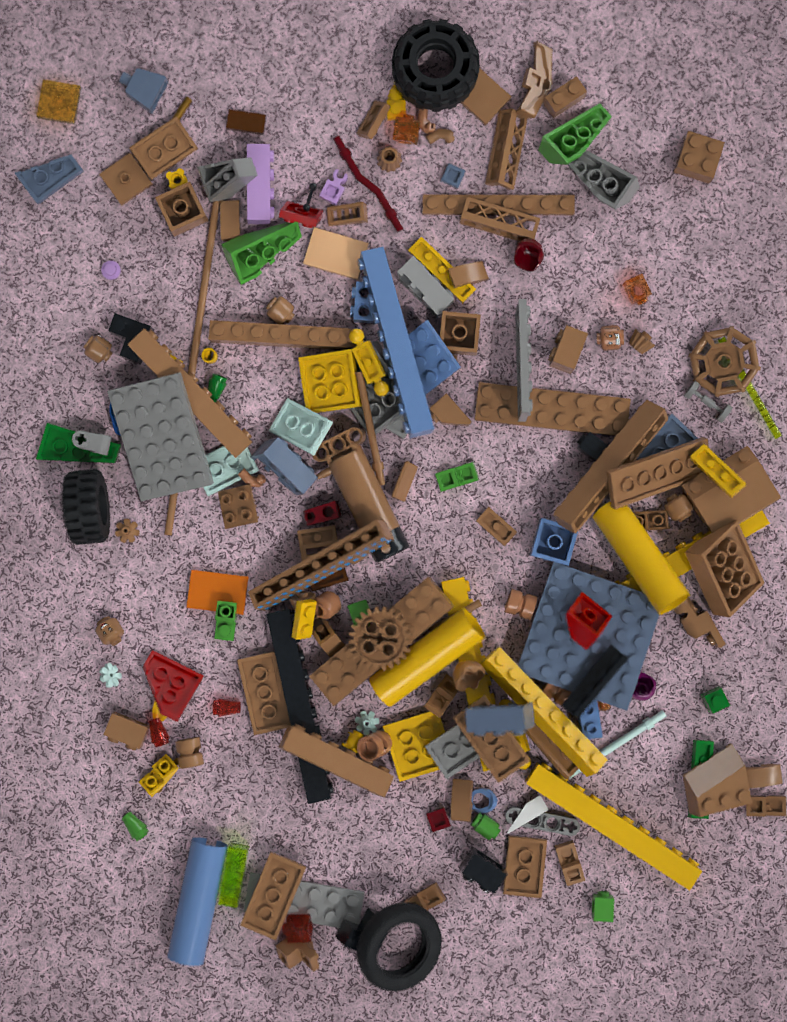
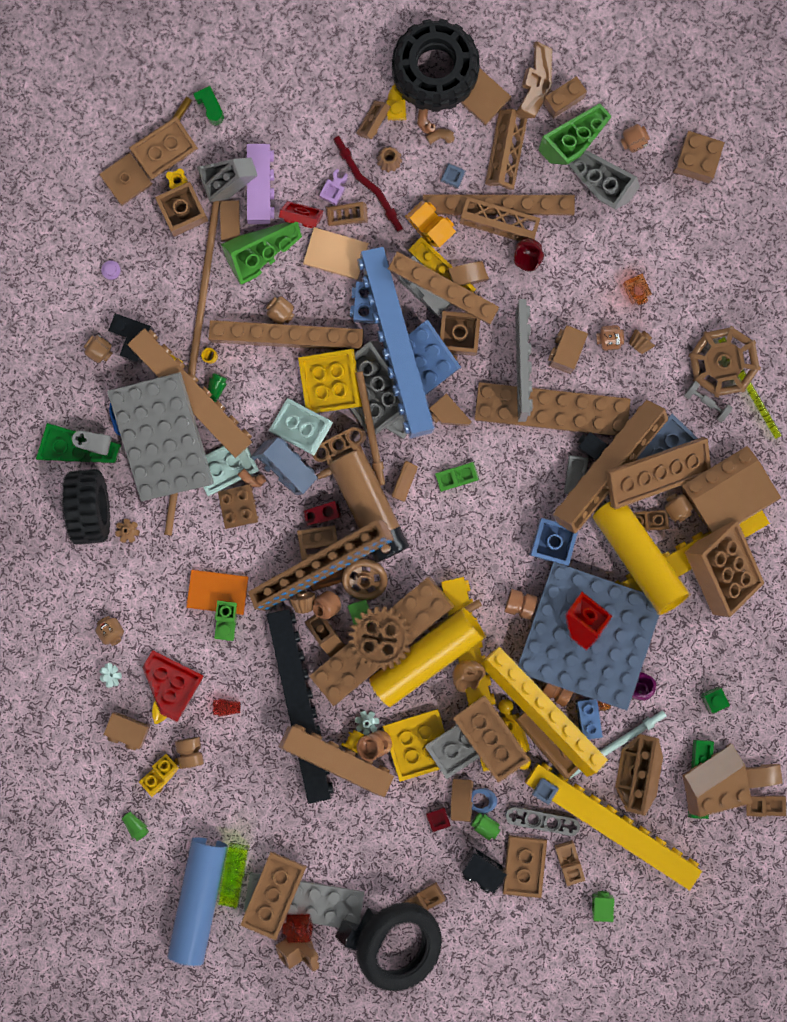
(49, 178): sand blue wing -> none
(58, 101): clear yellow plate -> none
(144, 88): sand blue torso -> none
(158, 733): clear red cone -> none
(213, 109): none -> green leg
(246, 122): reddish brown tile -> none
(264, 693): medium nougat plate -> none
(304, 619): yellow plate -> none
(306, 207): black hinge -> none
(362, 594): none -> medium nougat plate
(368, 362): yellow plate -> none
(406, 130): clear orange brick -> none
(429, 225): none -> light orange brick
(442, 696): medium nougat slope -> none
(443, 288): none -> medium nougat plate
(496, 526): medium nougat plate -> none
(499, 719): sand blue wedge -> none
(530, 811): white sticker -> none
(545, 791): none -> sand blue tile
(575, 470): none -> light grey plate
(594, 681): black fence -> none
(635, 138): none -> nougat head
(639, 773): none -> medium nougat wedge
(699, 623): medium nougat plate -> none
(717, 471): yellow plate -> none

